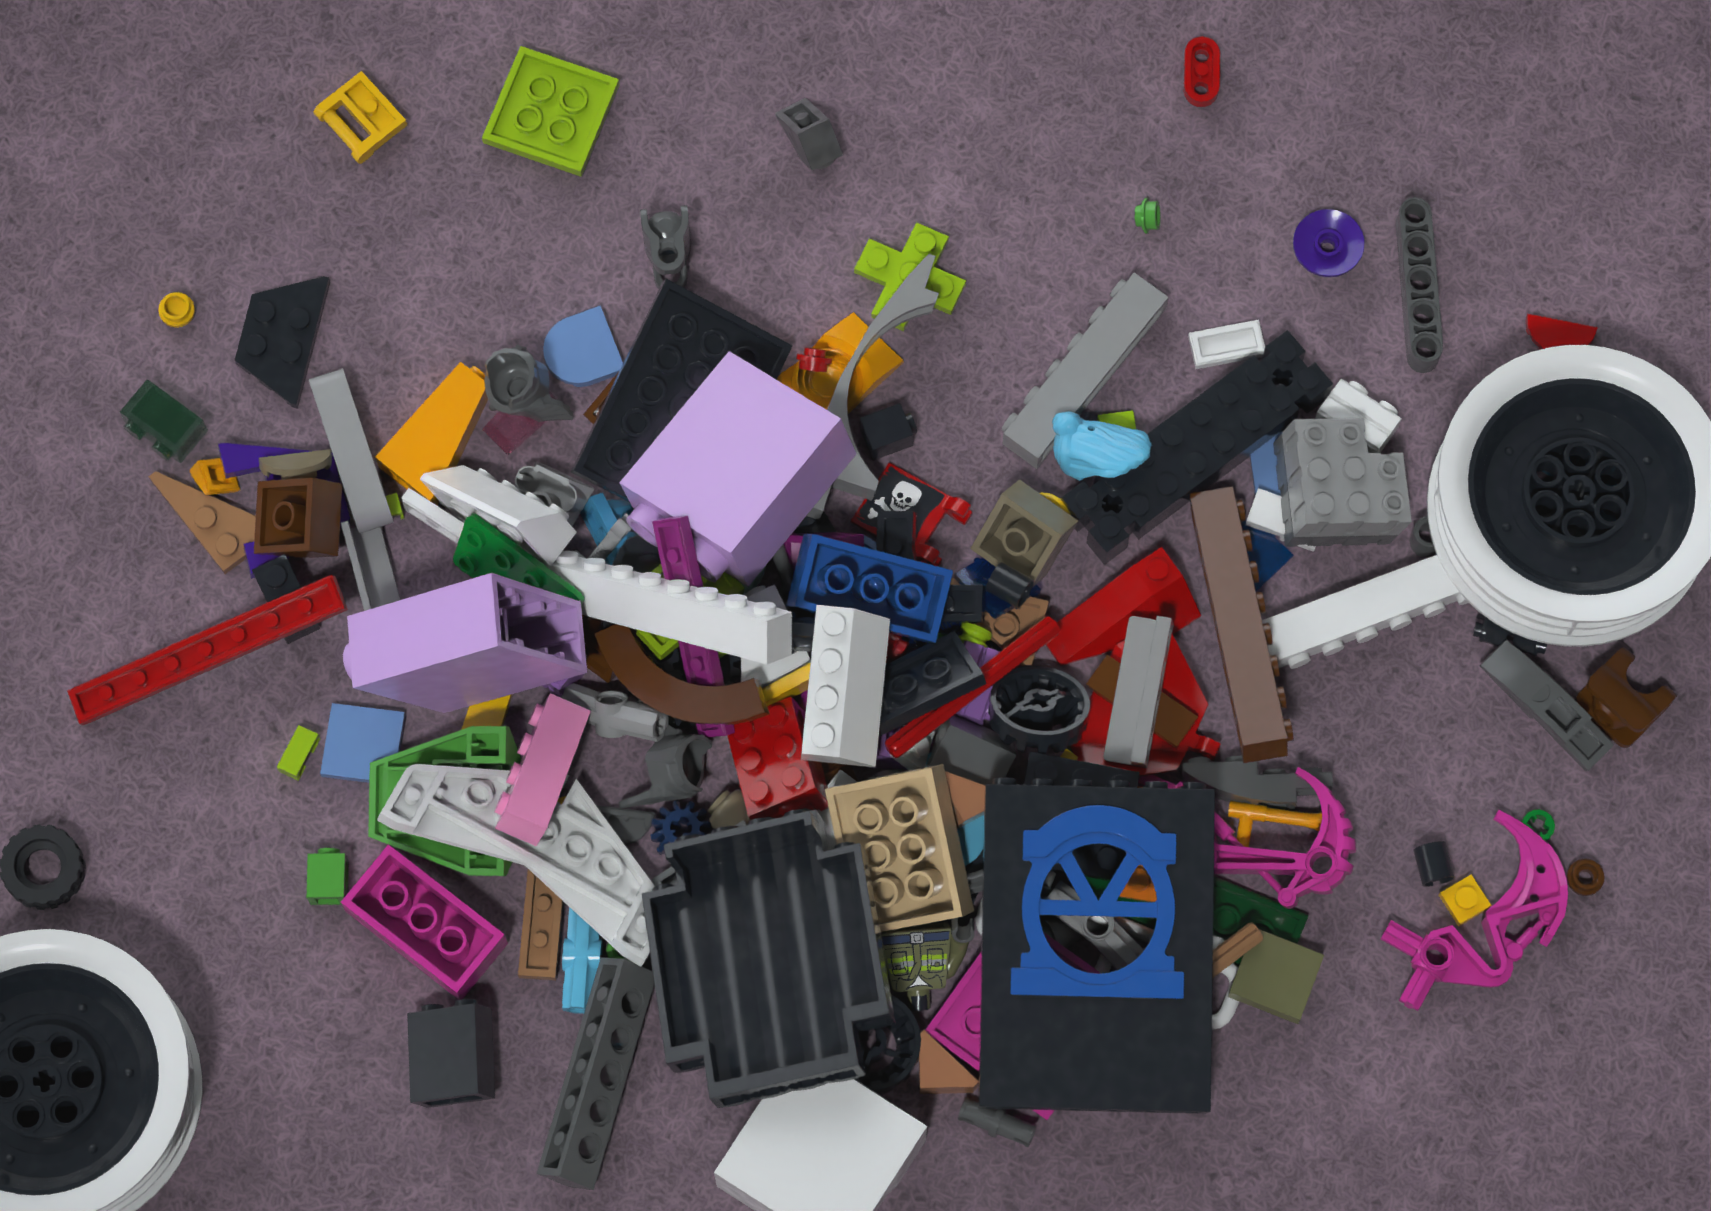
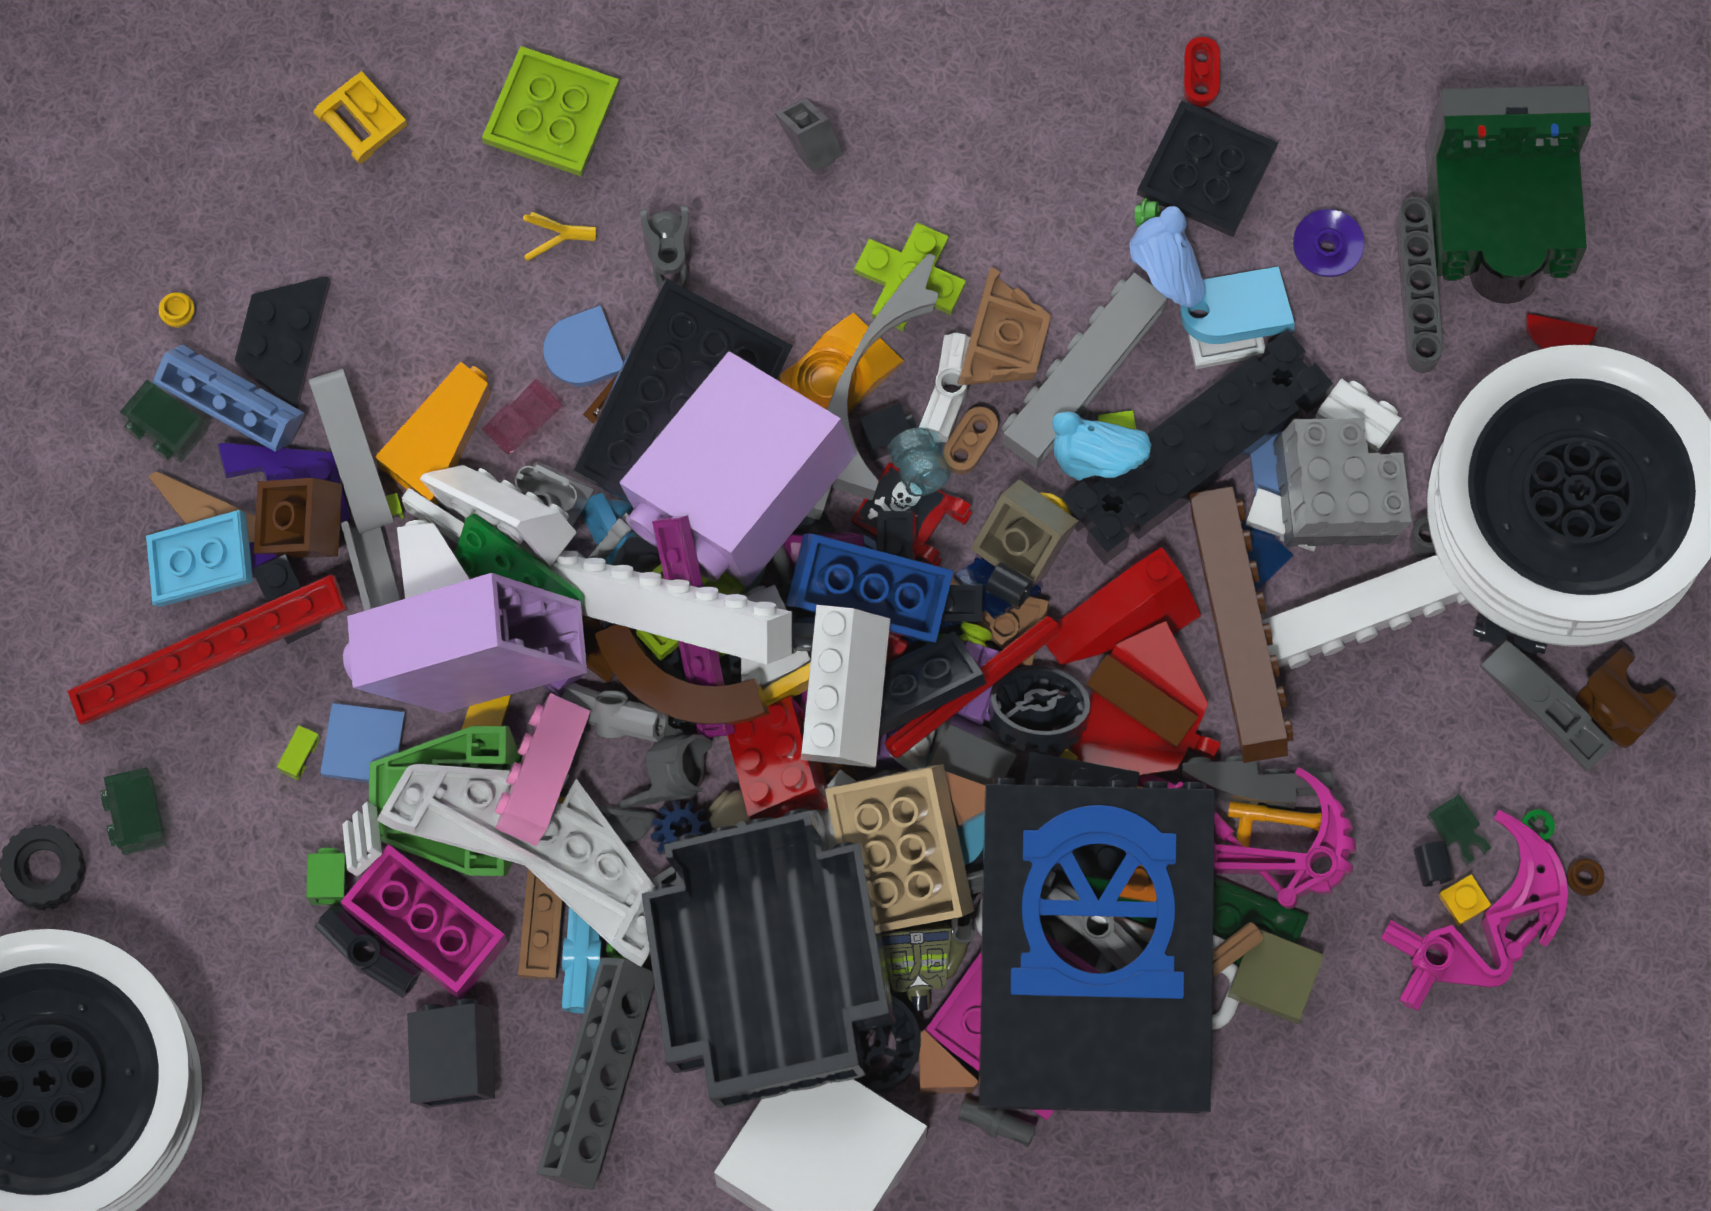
(134, 811): none -> clear green brick
(199, 558): none -> medium azure tile
(211, 477): light orange slope -> none
(228, 398): none -> medium blue brick
(296, 464): dark tan tile -> none
(357, 839): none -> white tile
(385, 965): none -> black piece
(426, 559): none -> white slope
(521, 386): dark grey helmet -> none
(566, 232): none -> yellow plant
(813, 360): red plate -> none
(919, 462): none -> clear light blue wheel
(943, 405): none -> white piece
(968, 441): none -> medium nougat plate
(1004, 336): none -> medium nougat wing
(1138, 691): light grey panel -> none
(1169, 258): none -> light blue hair
(1207, 168): none -> black plate
(1241, 308): none -> medium azure tile
(1457, 825): none -> clear green plate
(1507, 186): none -> dark green piece

